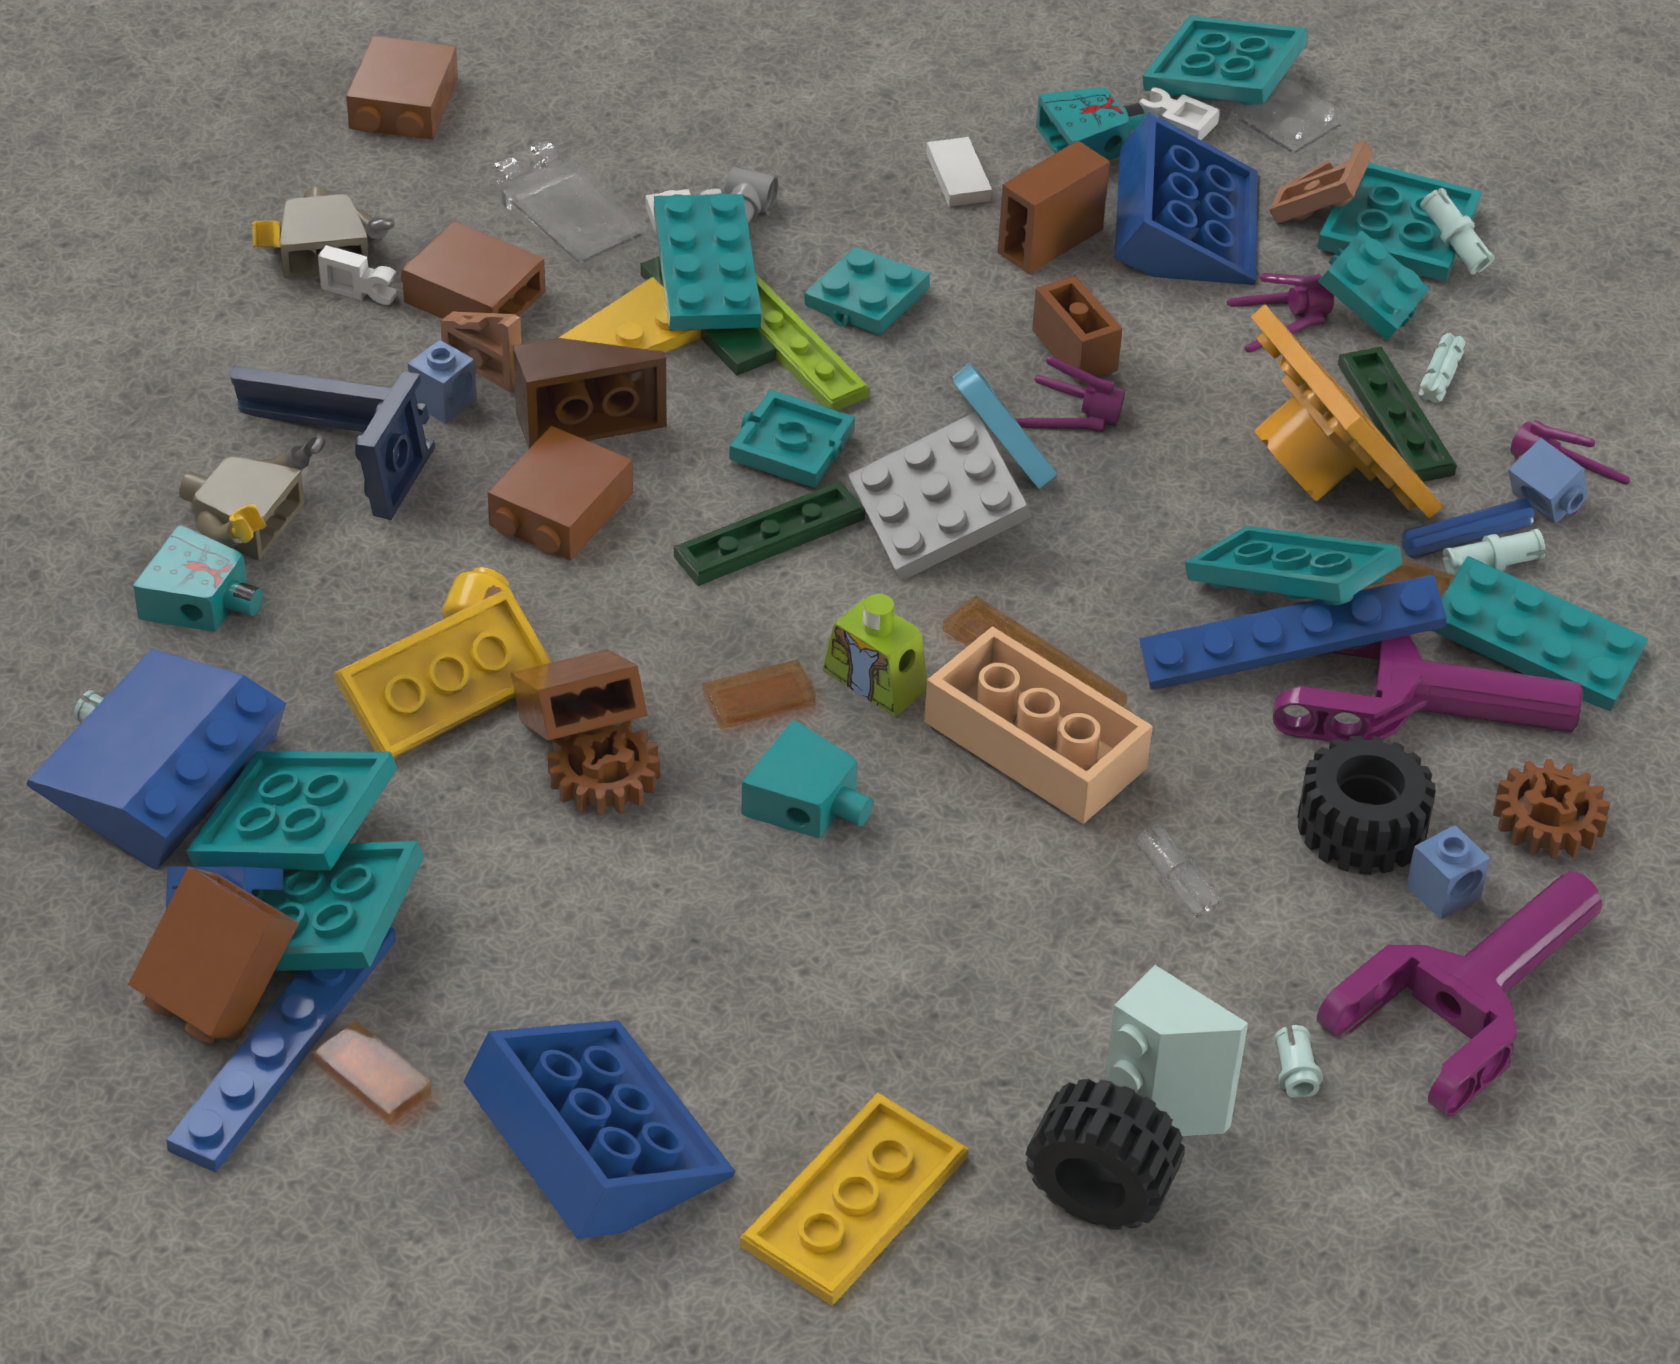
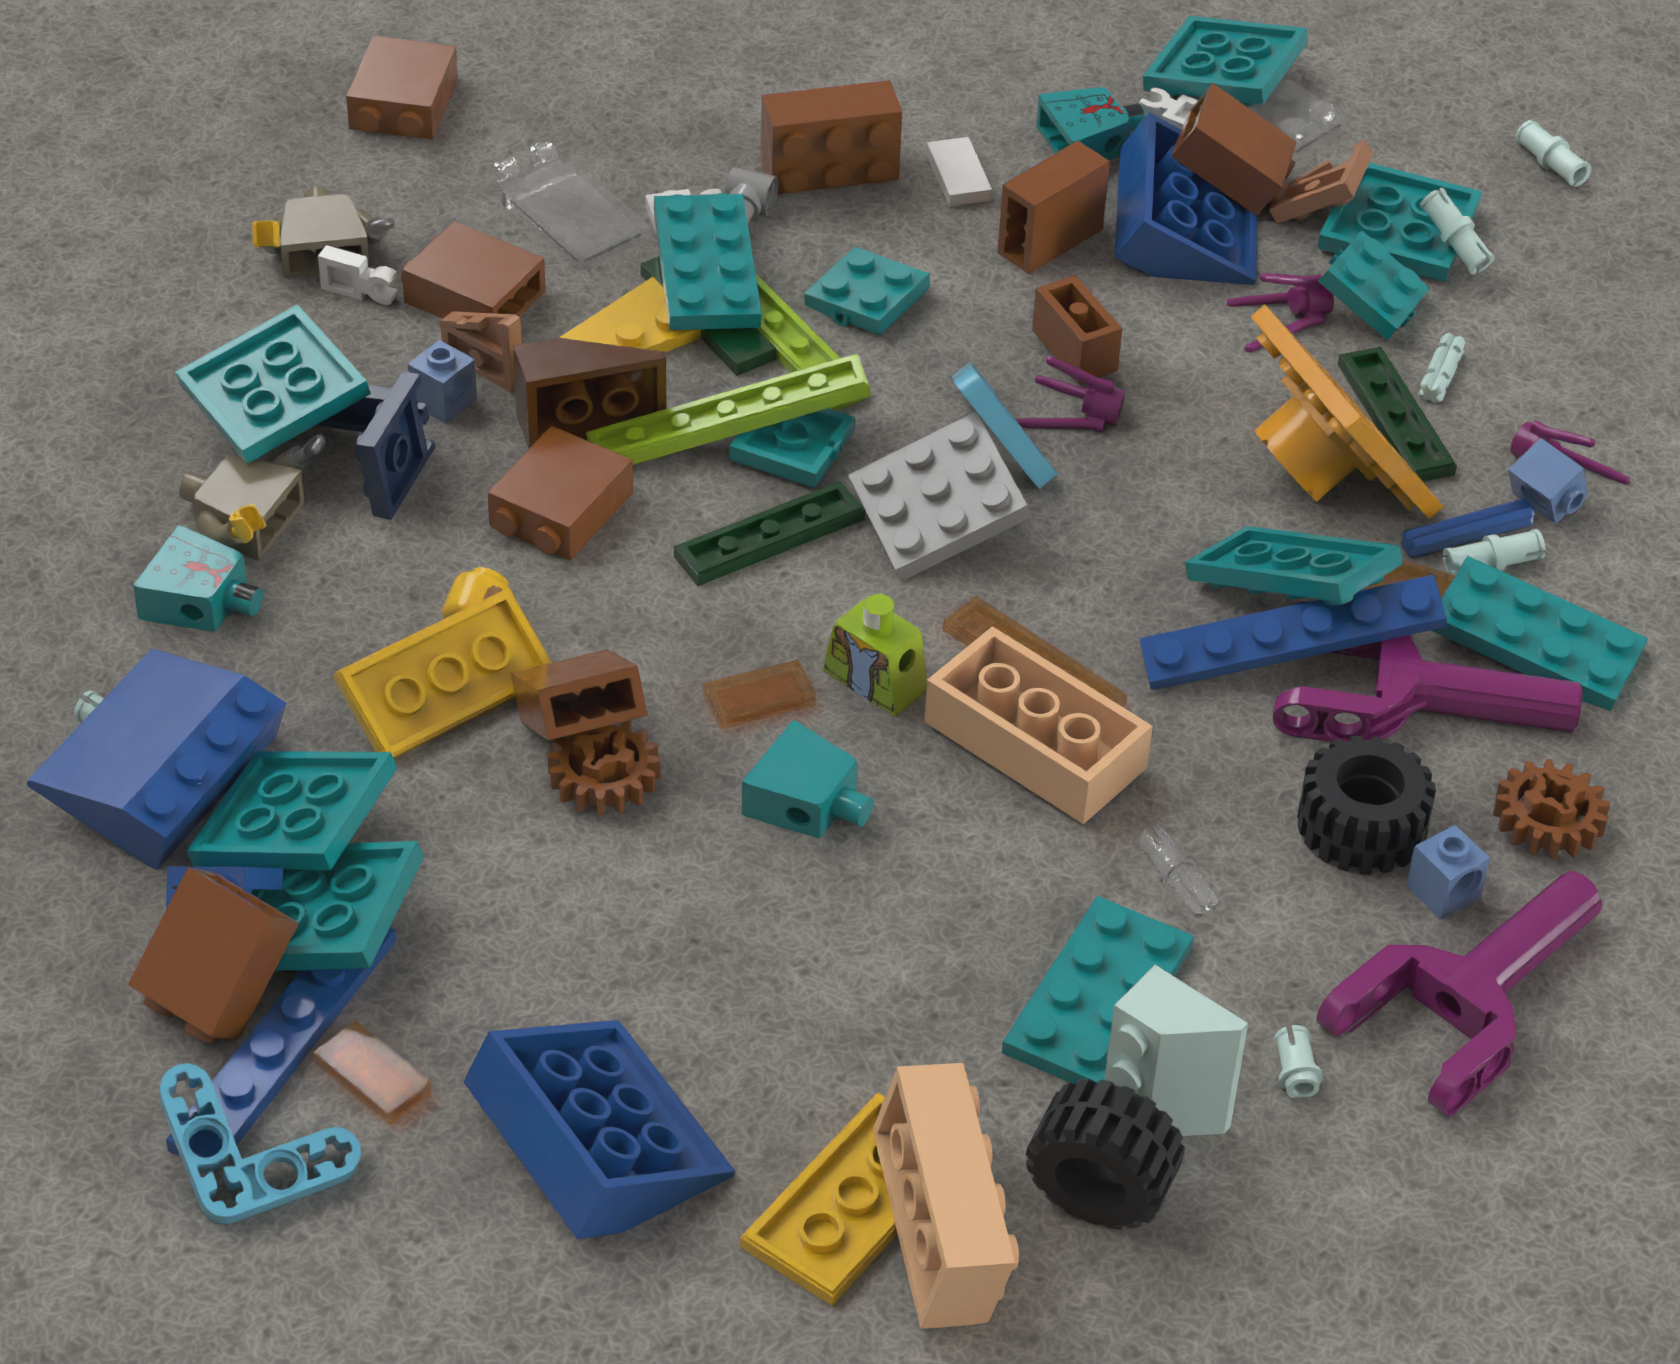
(246, 1173): none -> medium azure beam
(272, 383): none -> teal plate
(736, 411): none -> lime tile
(831, 136): none -> dark orange brick
(944, 1195): none -> light nougat brick
(1071, 1011): none -> teal plate
(1235, 150): none -> dark orange brick
(1553, 153): none -> light aqua pin

